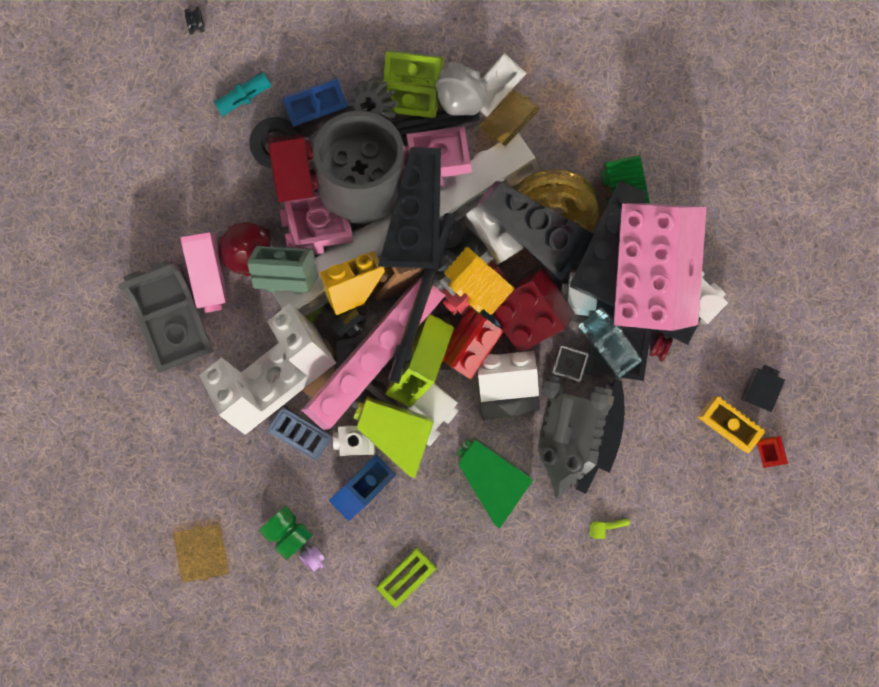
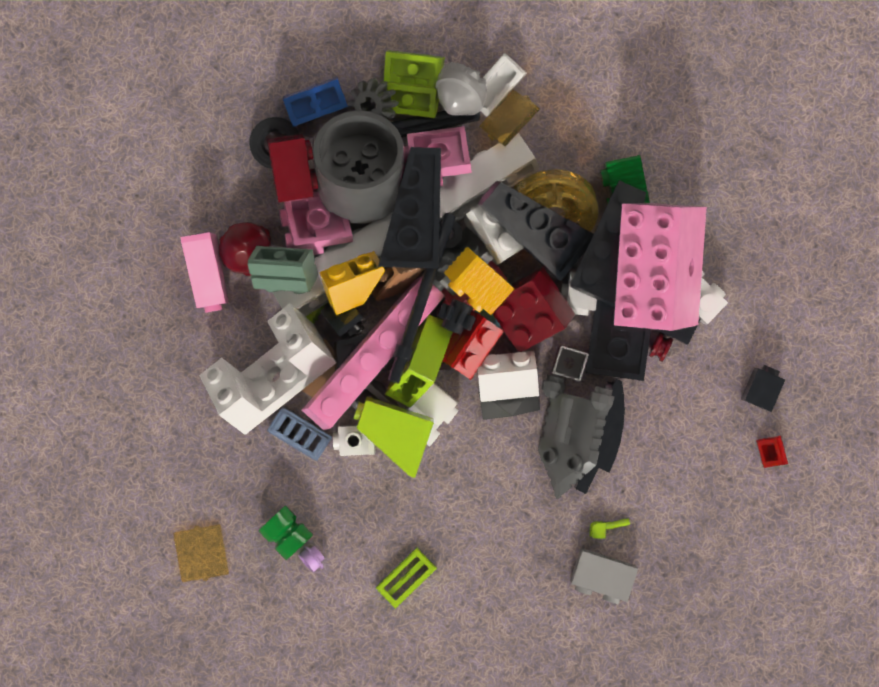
(167, 315): dark grey bracket -> none
(194, 20): black bush -> none
(242, 93): teal pin -> none
(362, 487): blue slope -> none
(456, 316): none -> black gear
(493, 478): green slope -> none
(604, 576): none -> light grey brick
(610, 342): clear light blue arch -> none
(731, 424): yellow brick -> none

